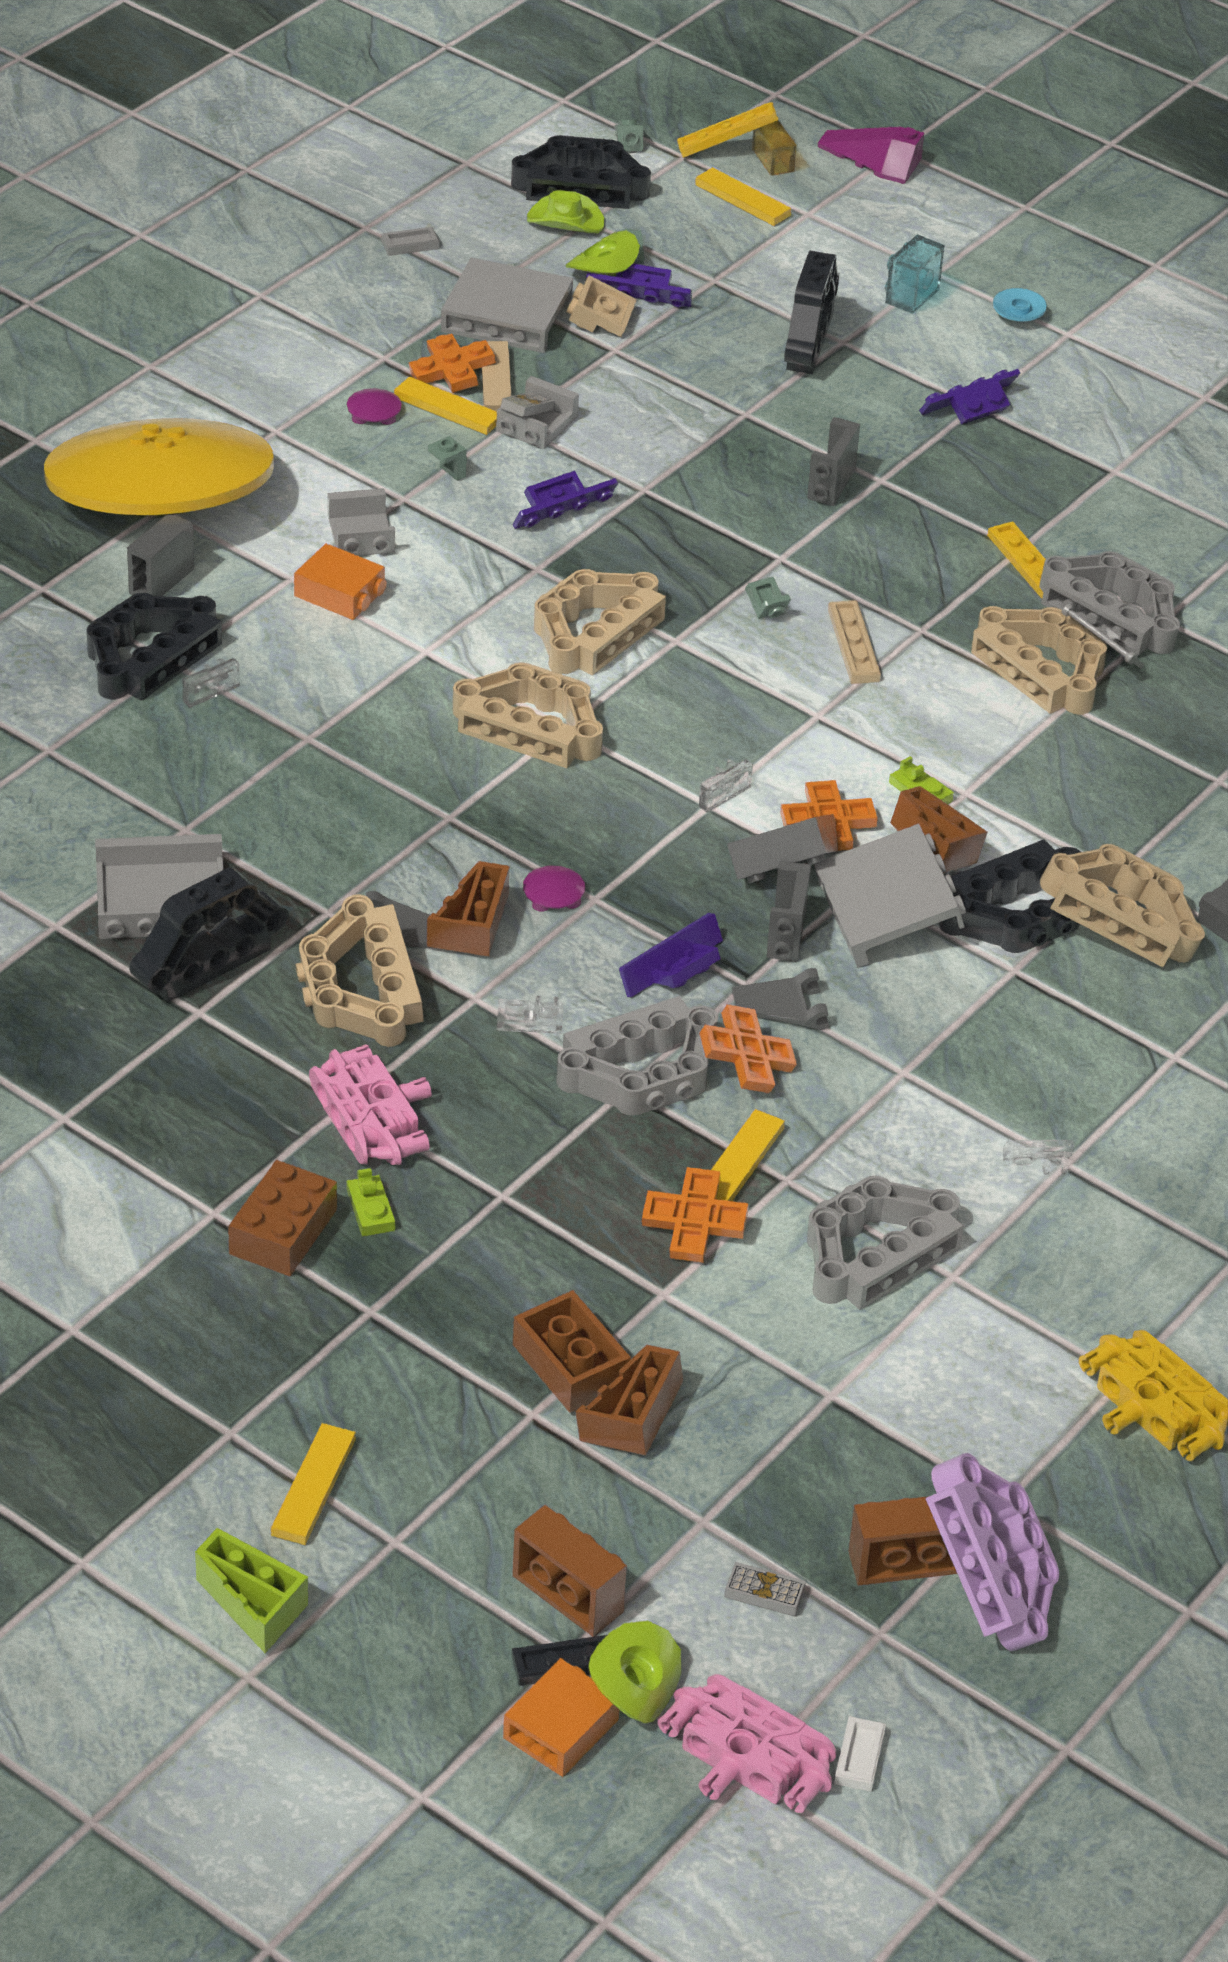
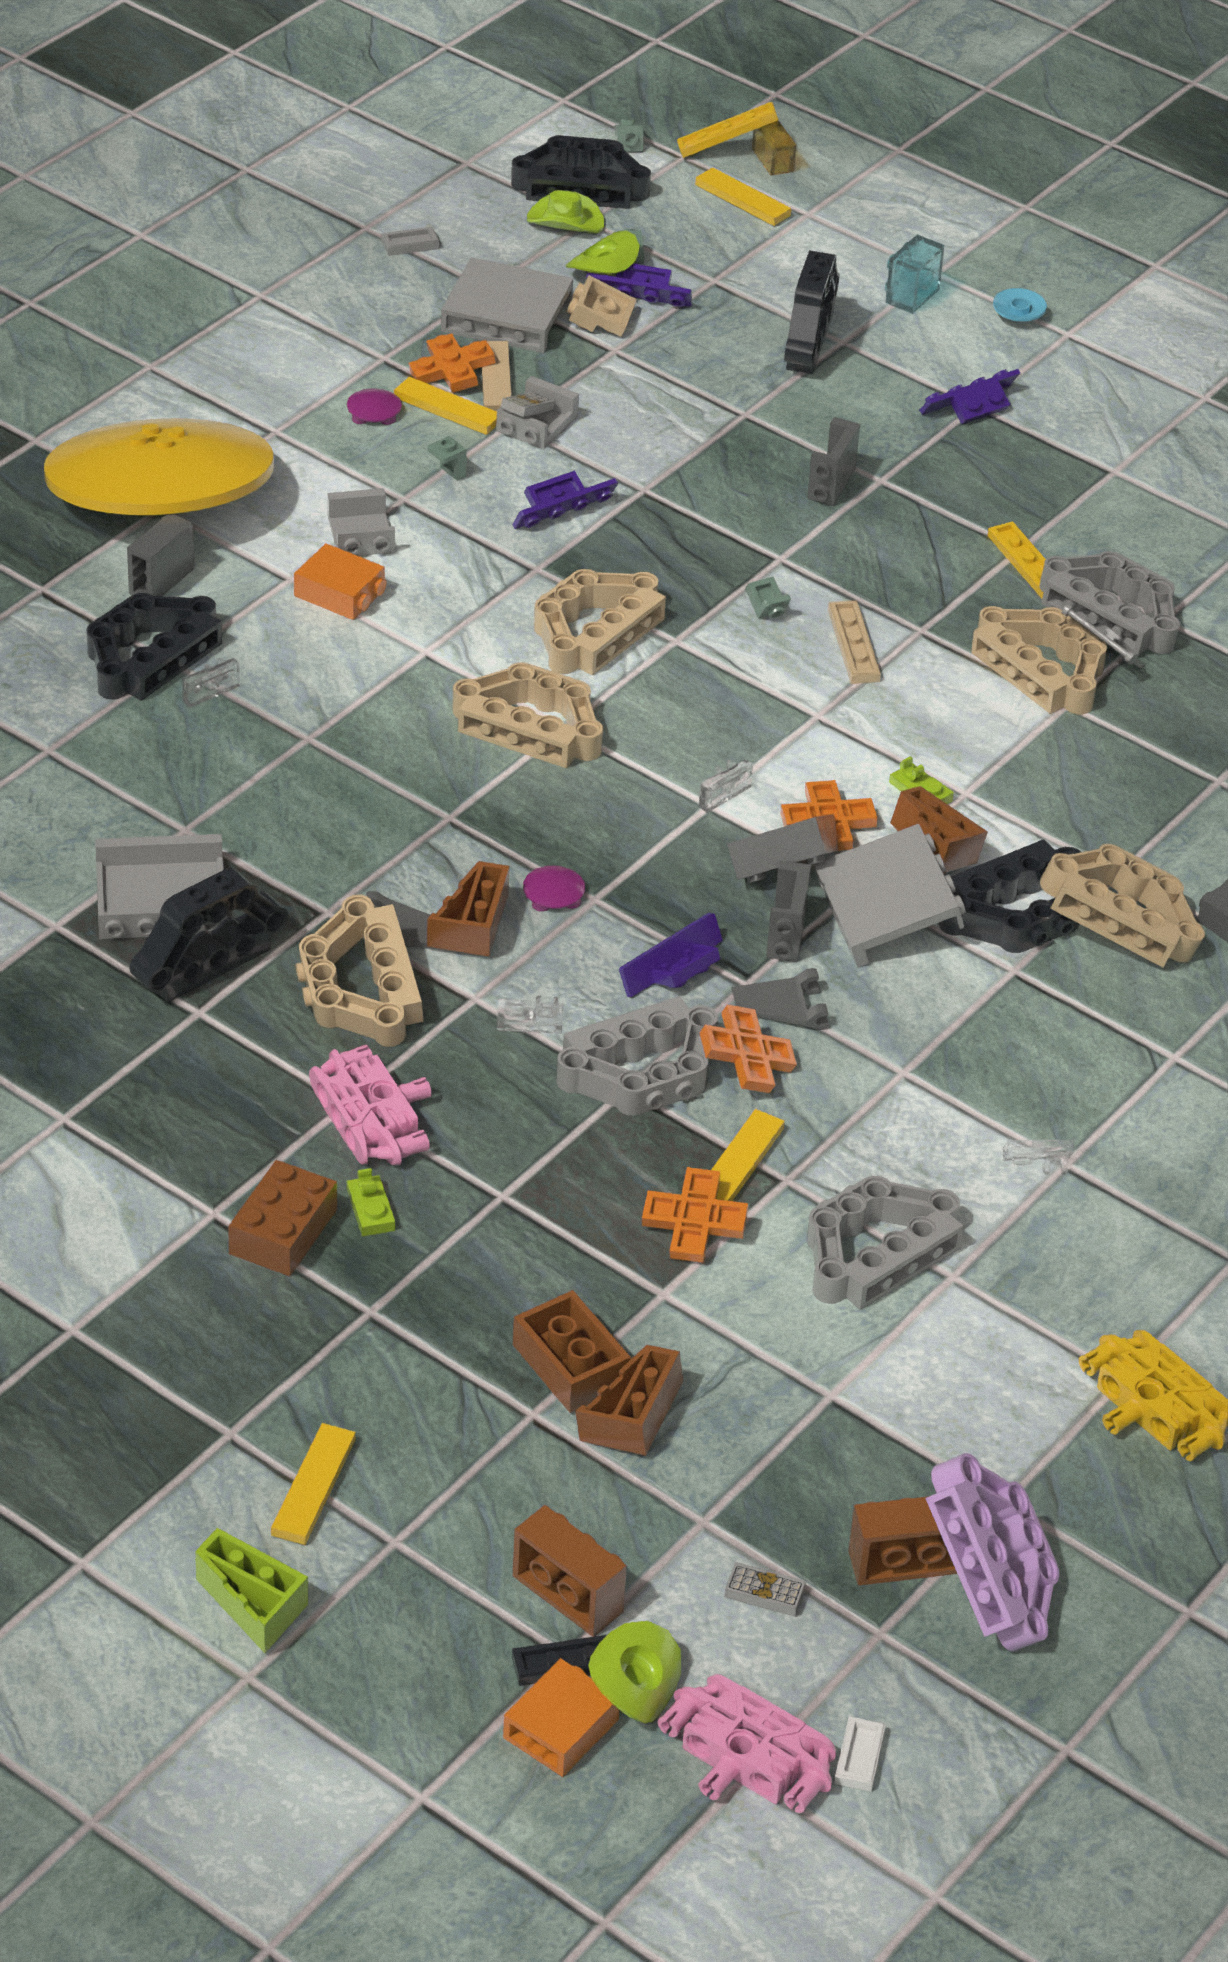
(886, 150): magenta wedge -> none

